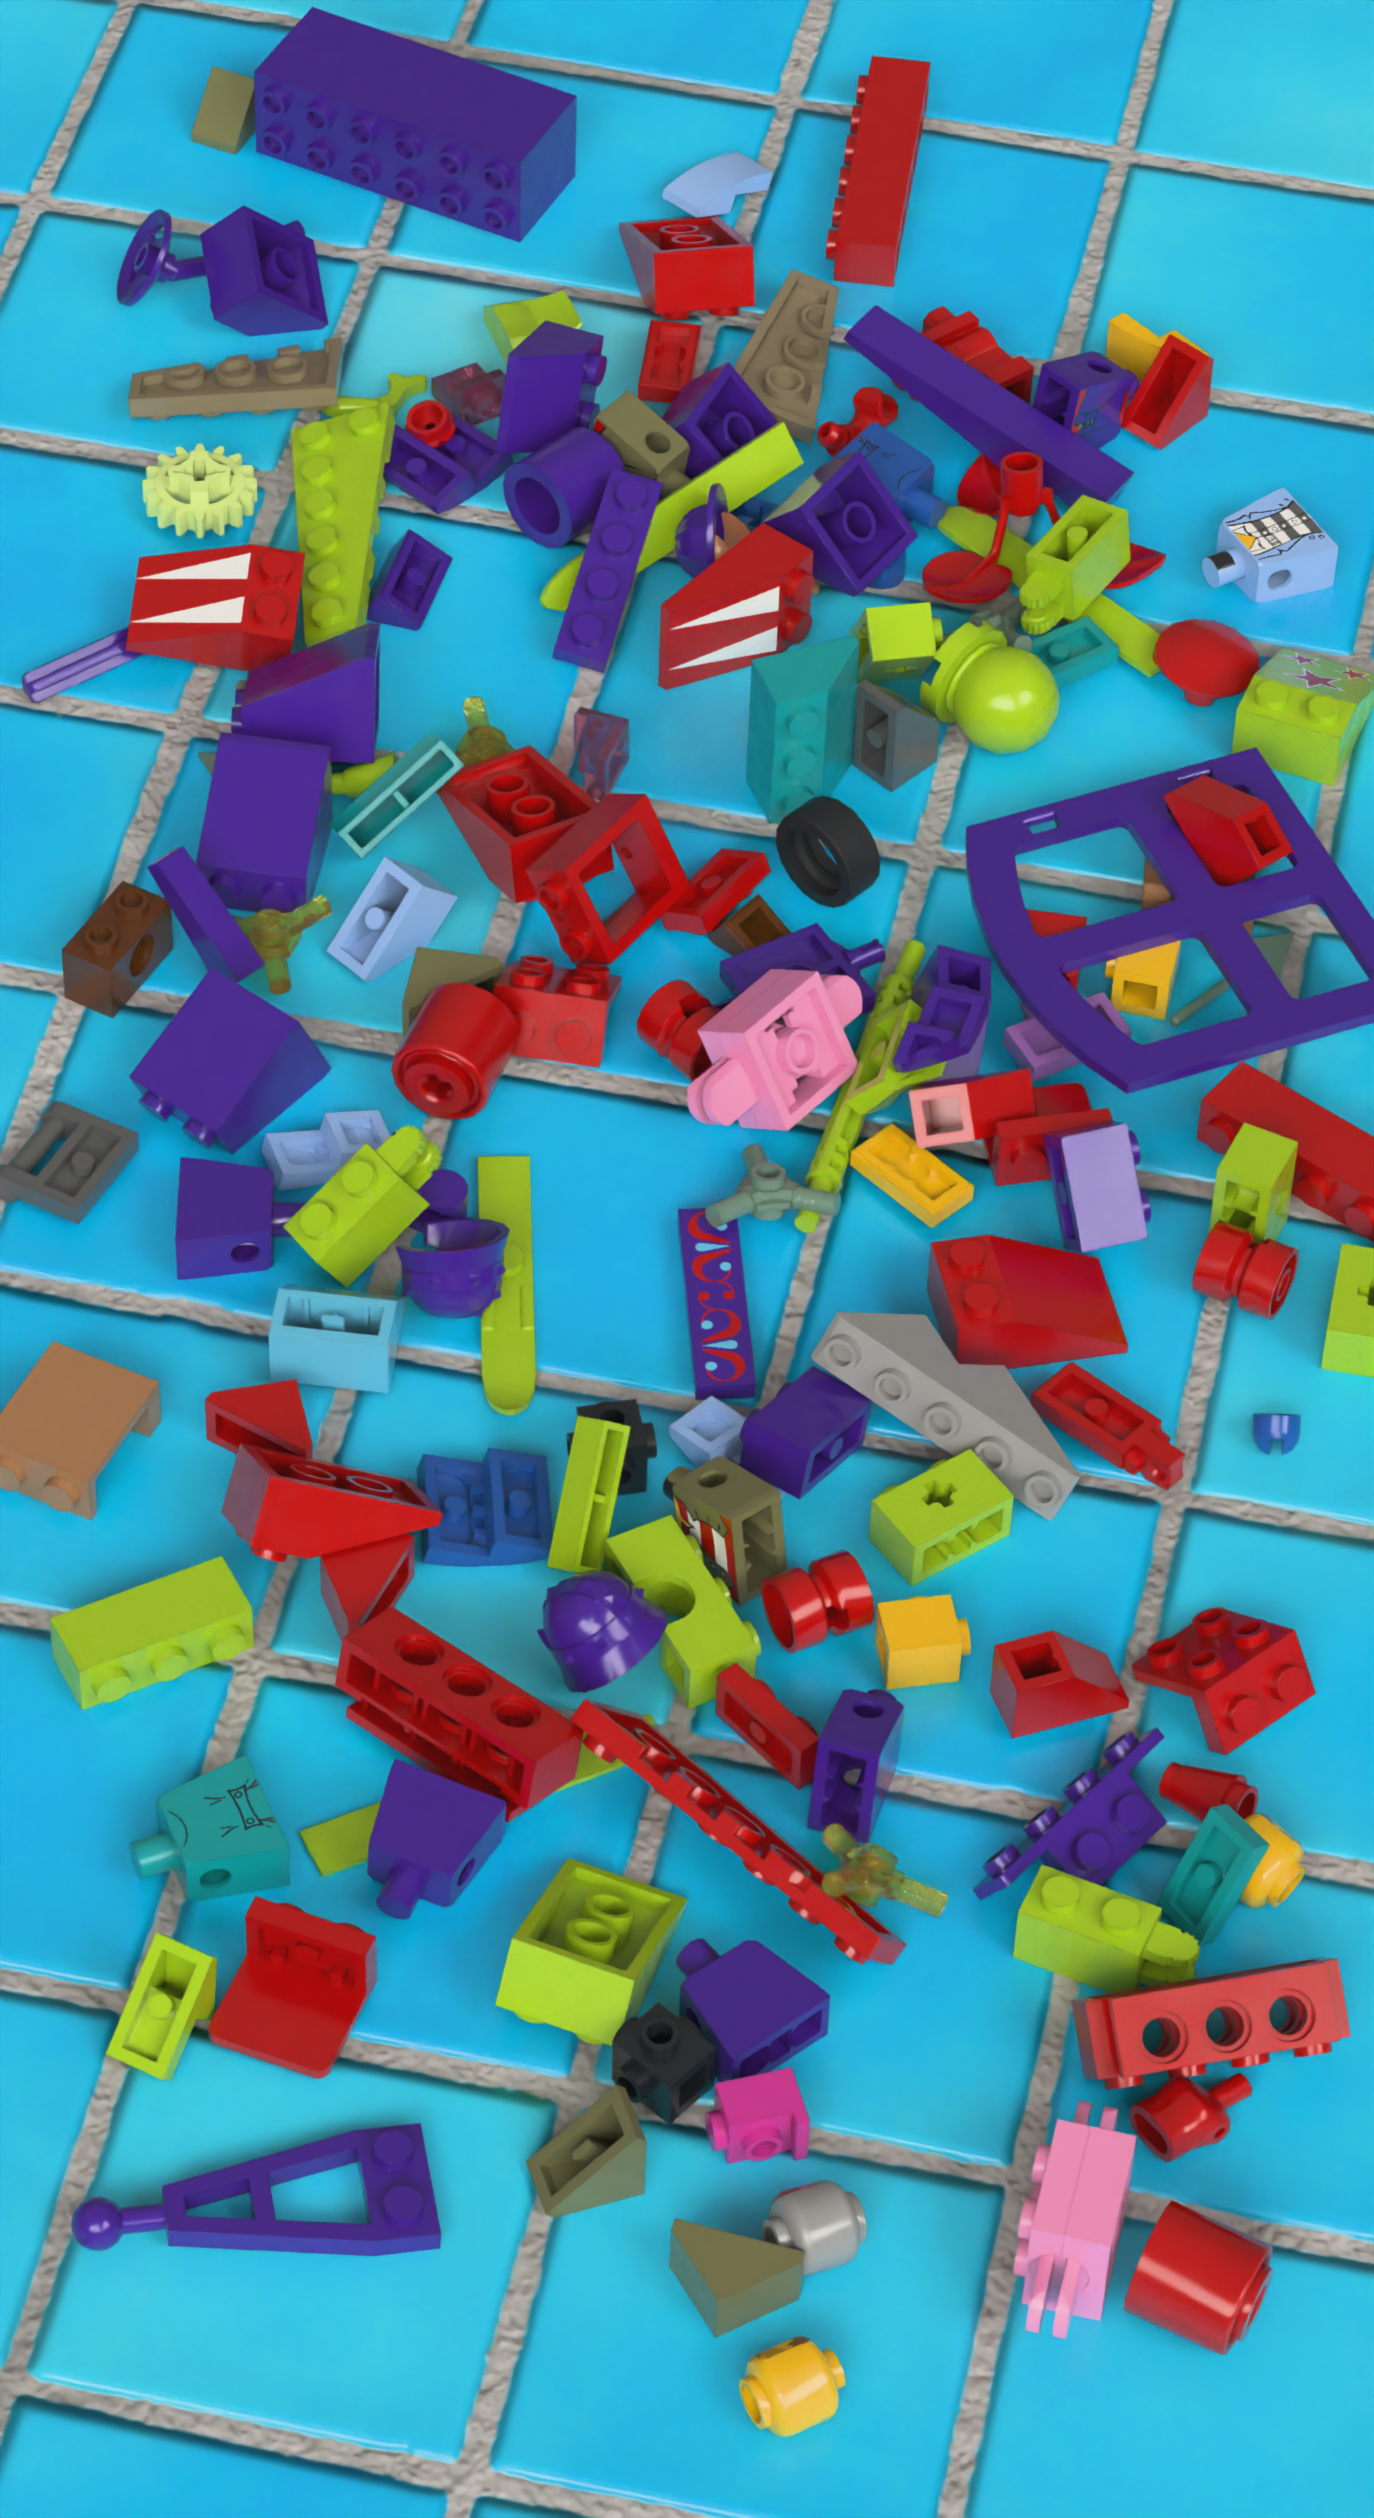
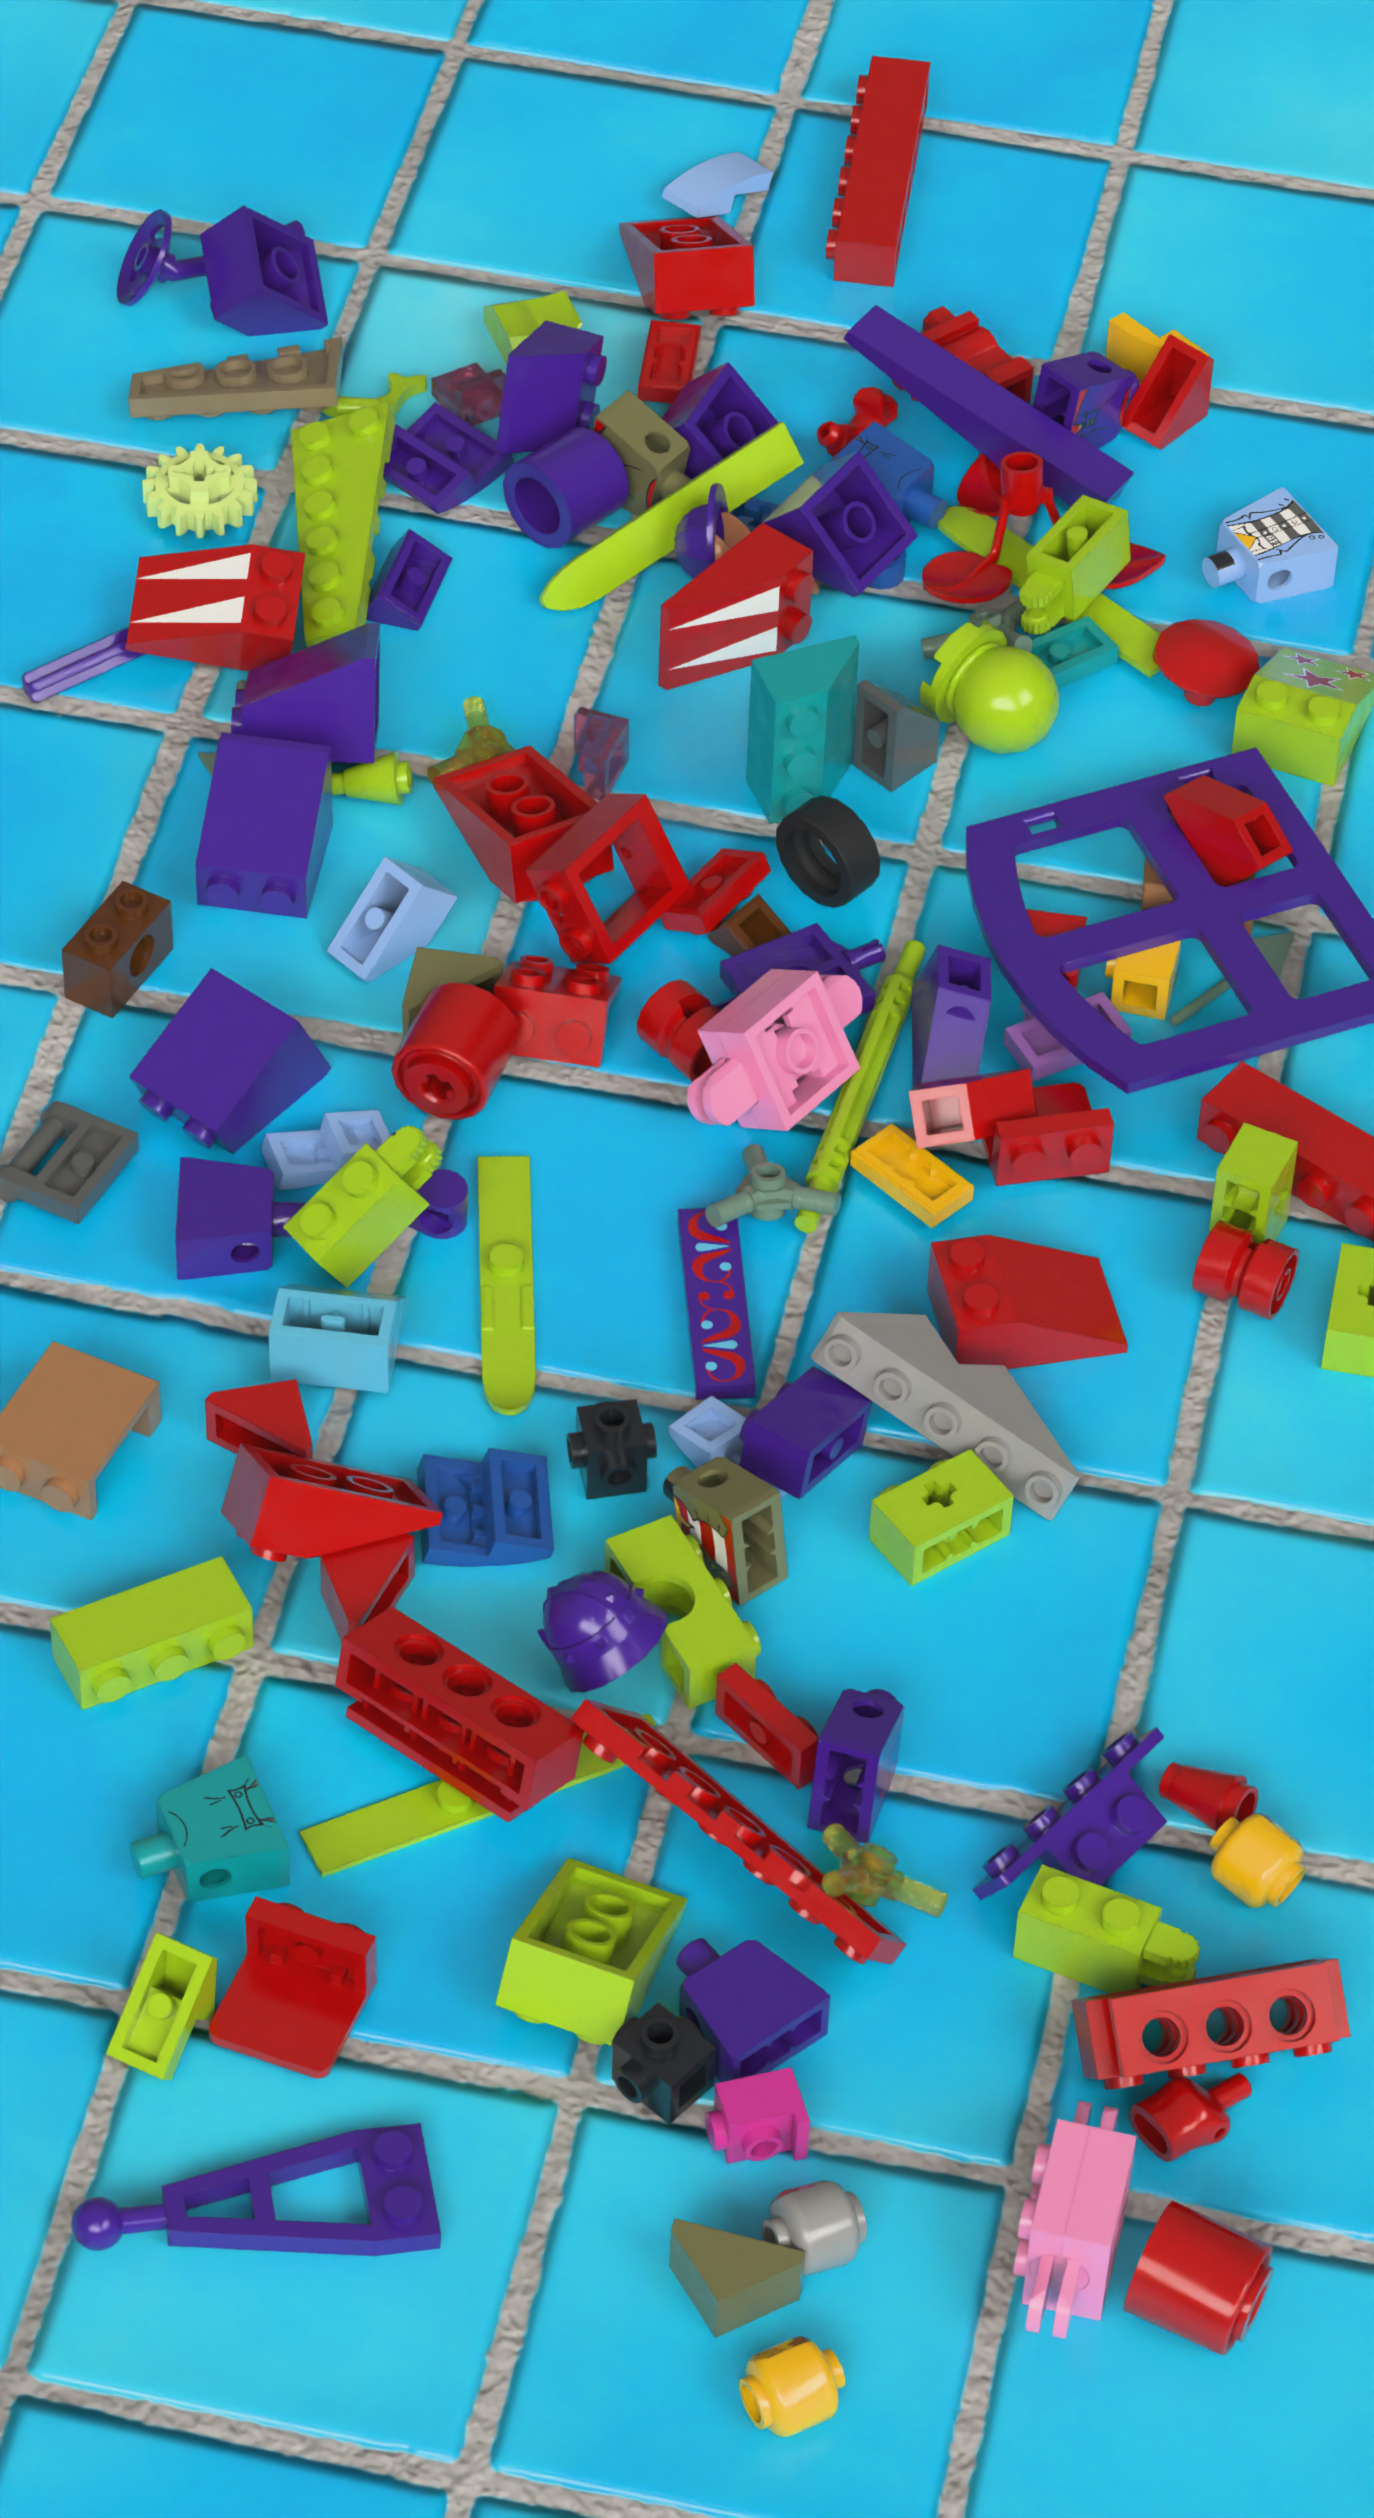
(204, 916): dark purple piece -> none
(226, 112): olive slope -> none
(277, 935): clear yellow piece -> none
(396, 794): teal piece -> none
(415, 124): dark purple brick -> none
(430, 415): red plate -> none
(430, 1838): dark purple torso -> none
(463, 1270): dark purple helmet -> none
(588, 1495): lime piece -> none
(592, 2159): olive slope -> none
(607, 570): dark purple plate -> none
(790, 352): dark tan wing -> none
(824, 1599): red wheel -> none
(875, 1079): lime slope -> none
(896, 641): lime brick -> none
(920, 1641): yellow brick -> none
(944, 1030): dark purple slope -> none
(1052, 1683): red slope -> none
(1097, 1185): brick -> none
(1109, 1425): red hinge -> none
(1212, 1874): teal plate -> none
(1235, 1671): red bracket -> none
(1276, 1426): blue hinge -> none

